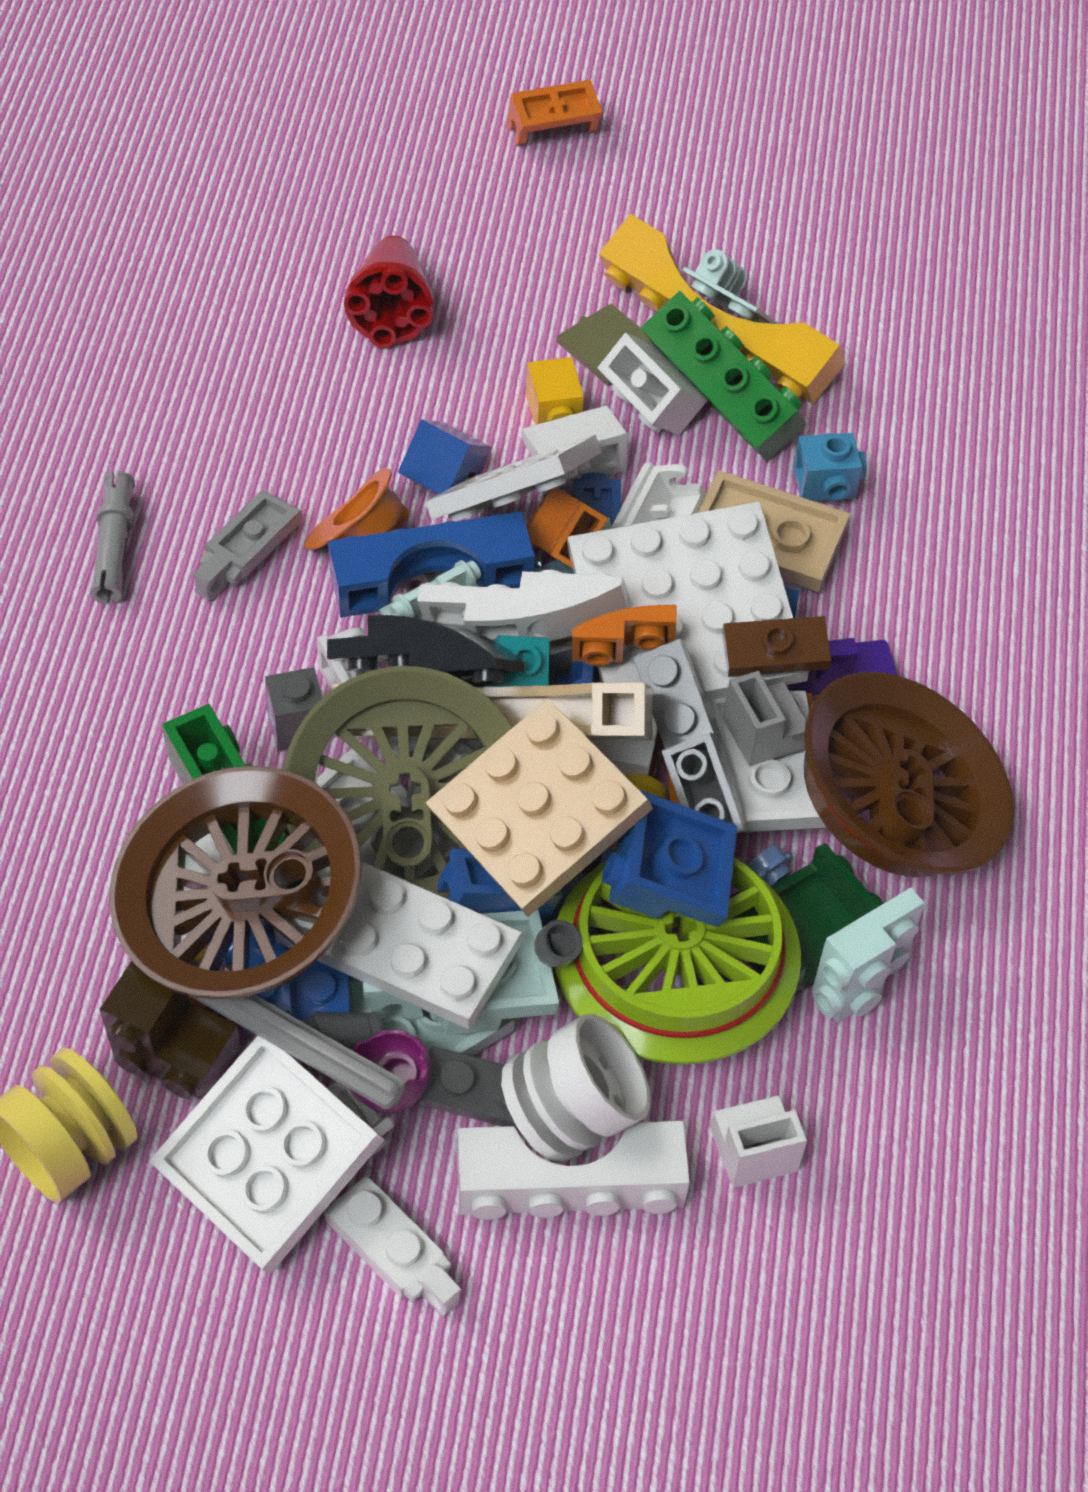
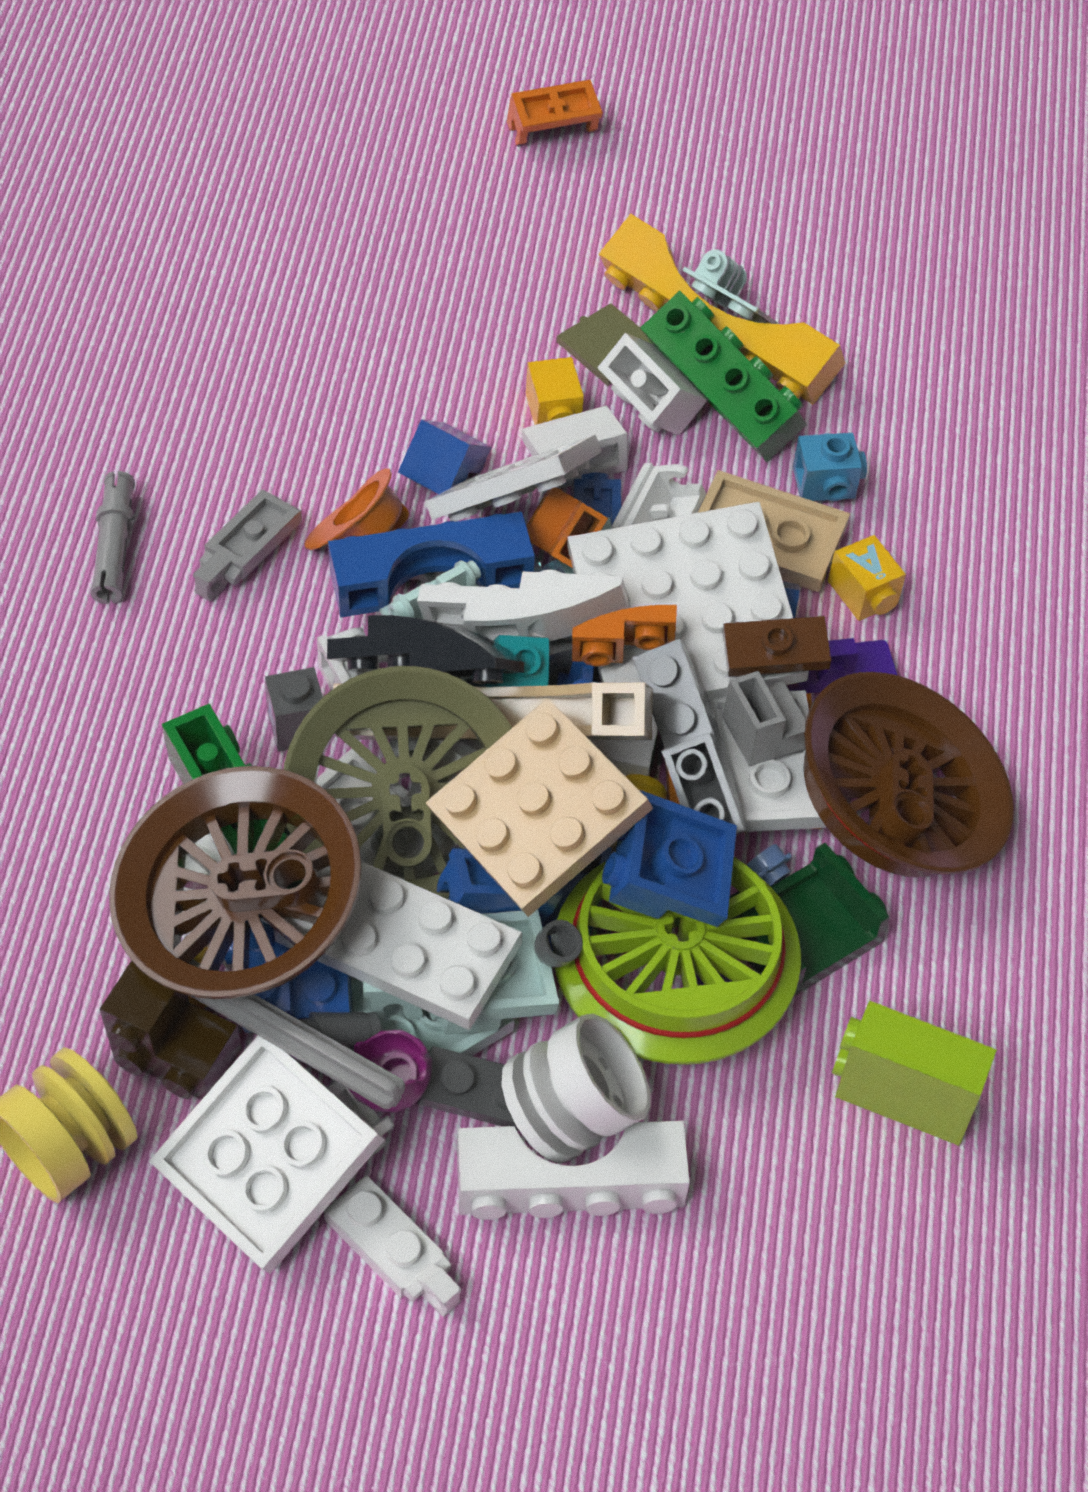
(389, 294): red cone -> none
(758, 1140): white piece -> none
(863, 956): light aqua plate -> none
(866, 578): none -> yellow brick
(912, 1071): none -> lime brick

